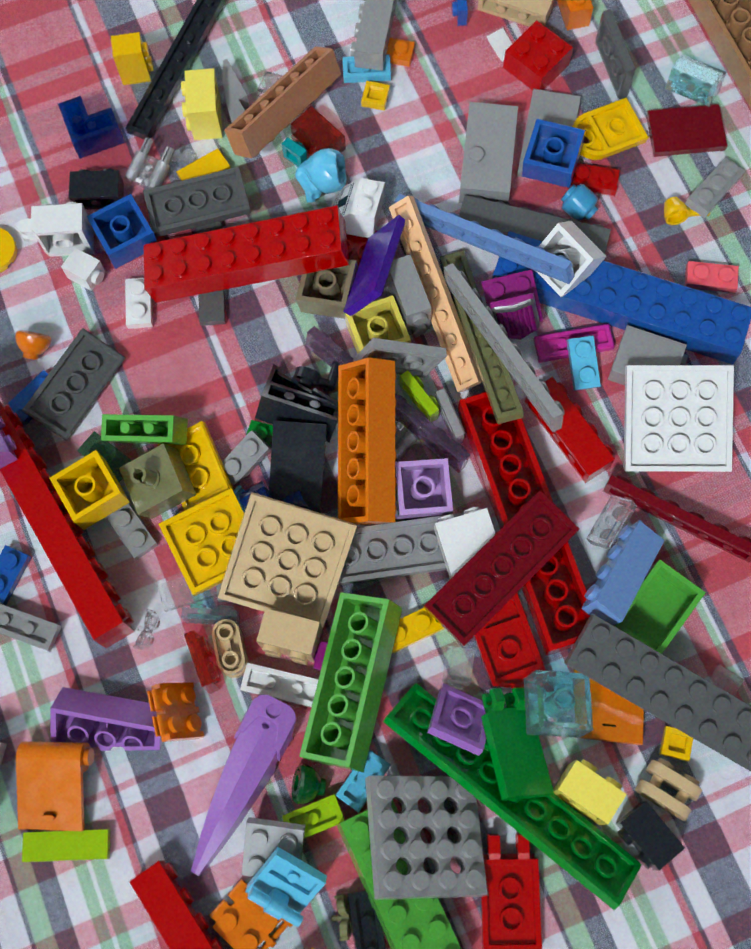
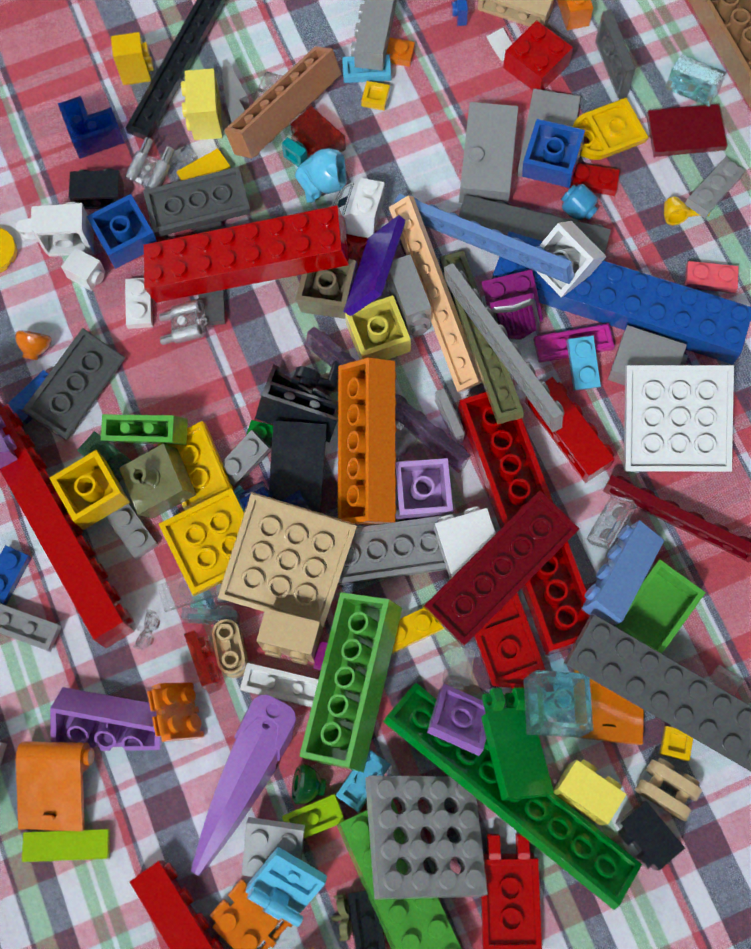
(187, 322): none -> clear piece
(407, 356): light grey tile -> none
(414, 389): lime plate -> none

